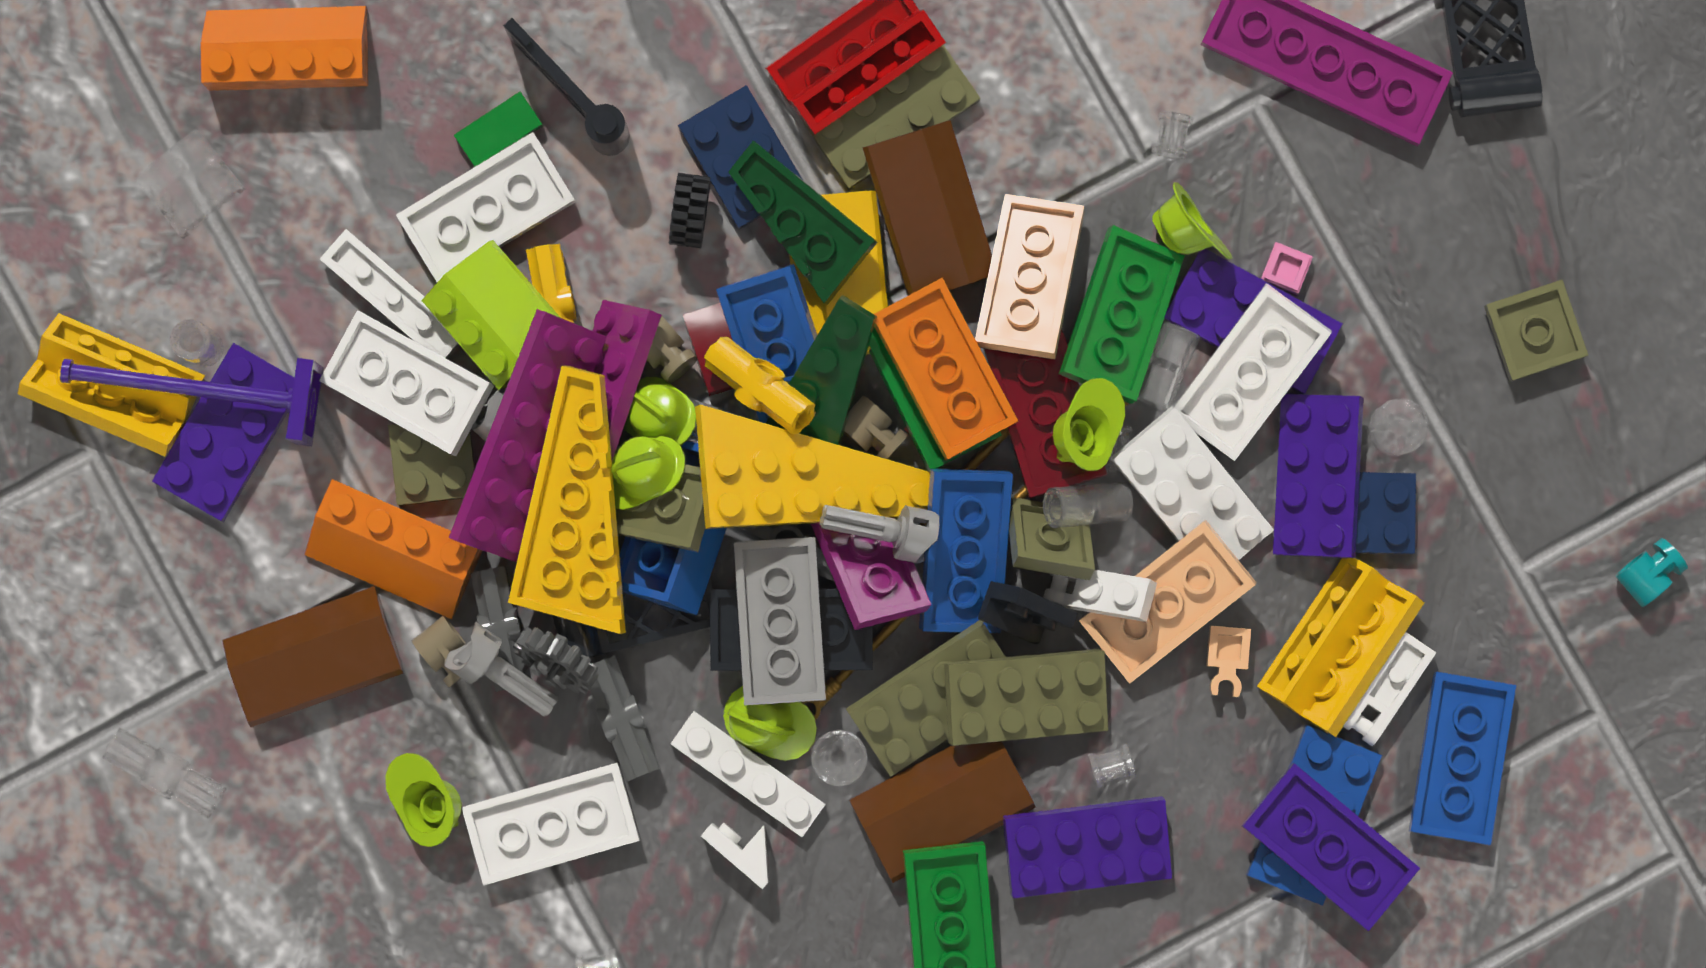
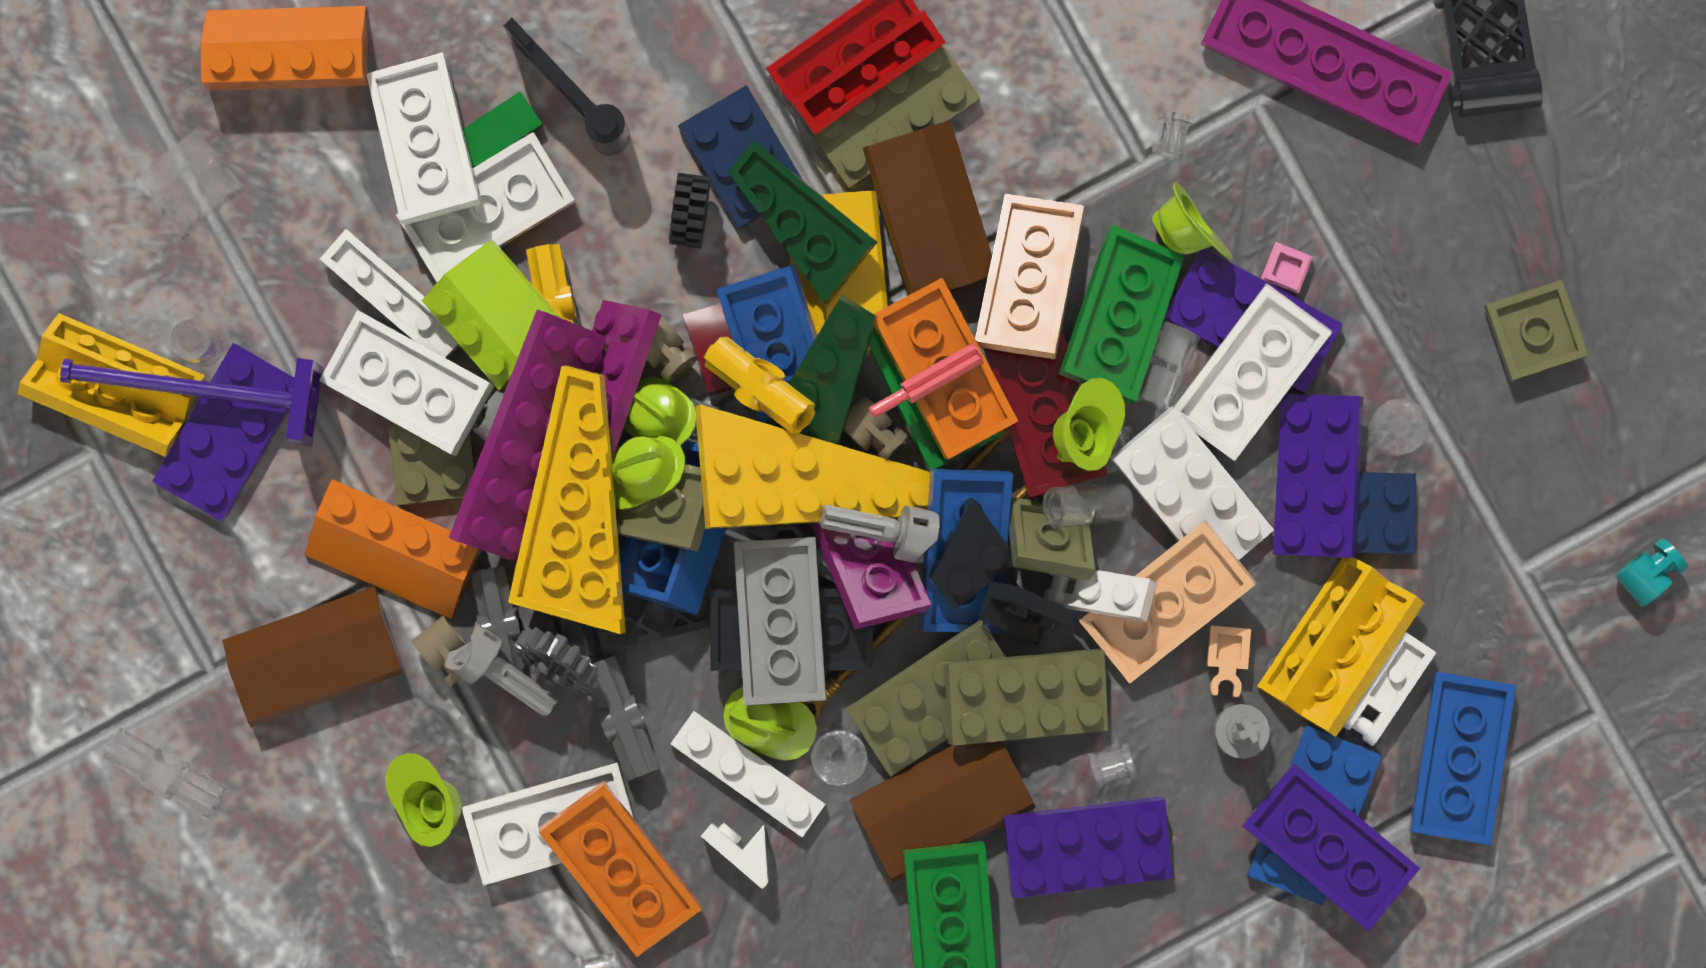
(423, 139): none -> white plate
(620, 868): none -> orange plate
(931, 379): none -> coral axle
(970, 557): none -> black wing
(1241, 731): none -> light grey piece

